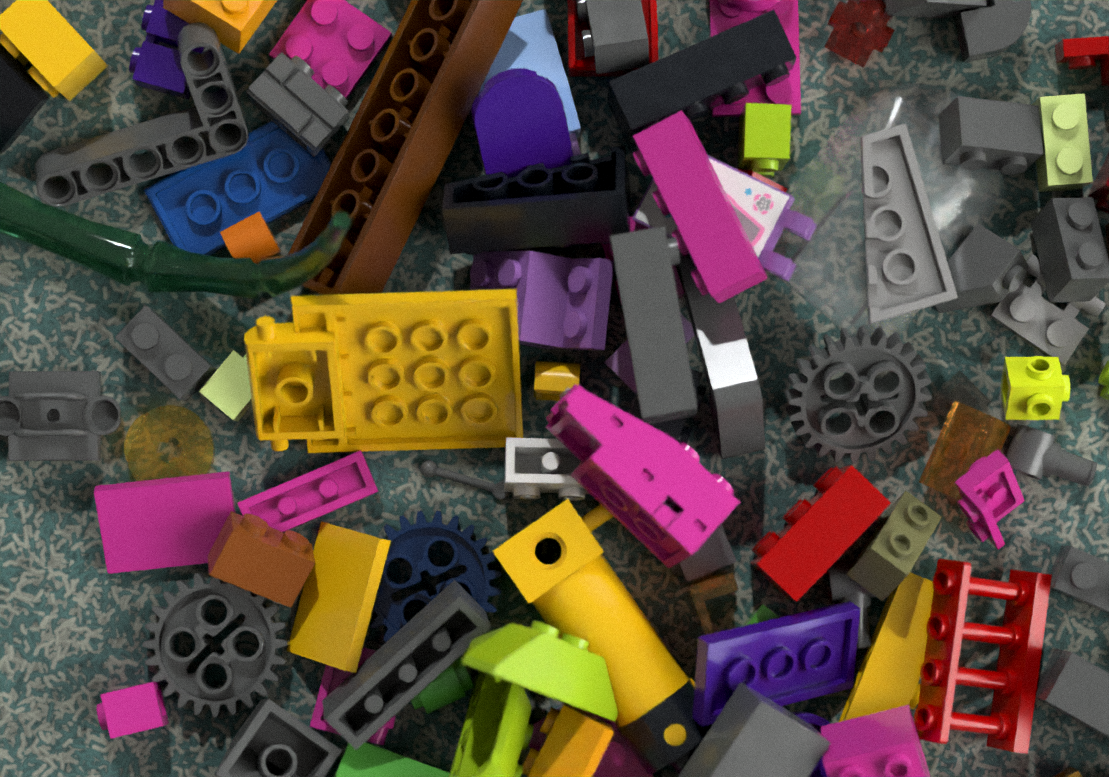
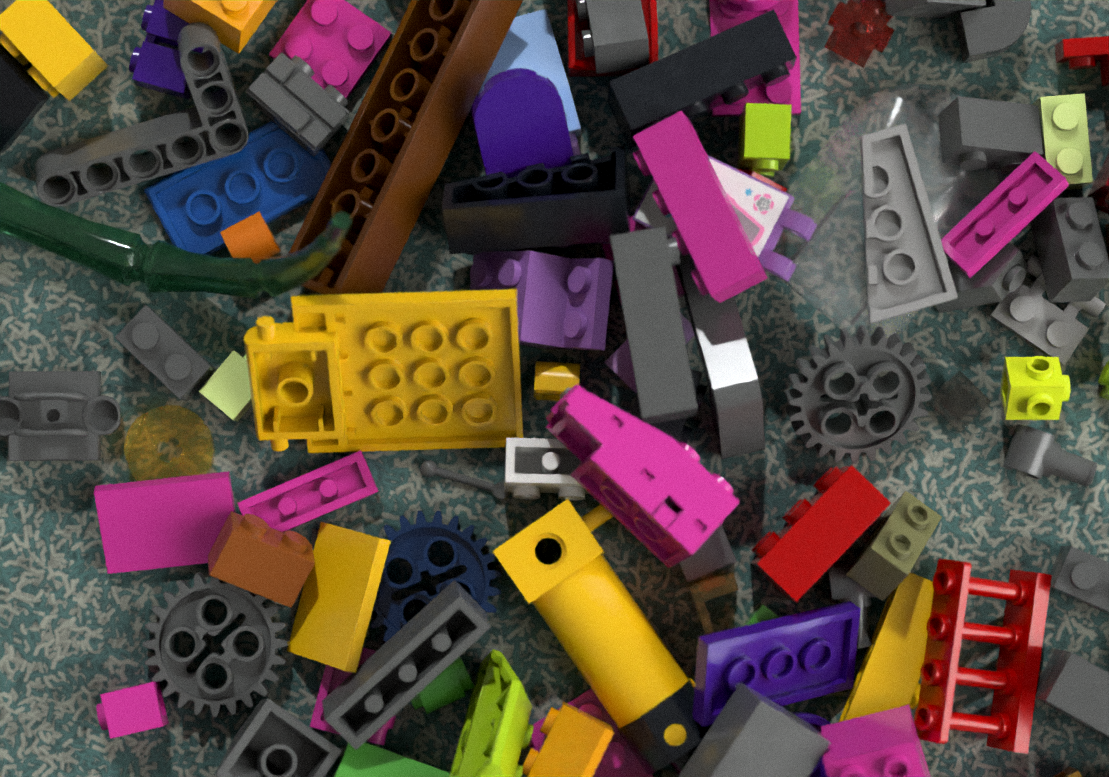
(546, 665): lime wedge -> none
(962, 441): clear orange panel -> none
(988, 495): dark pink bracket -> none
(1003, 214): none -> dark pink plate

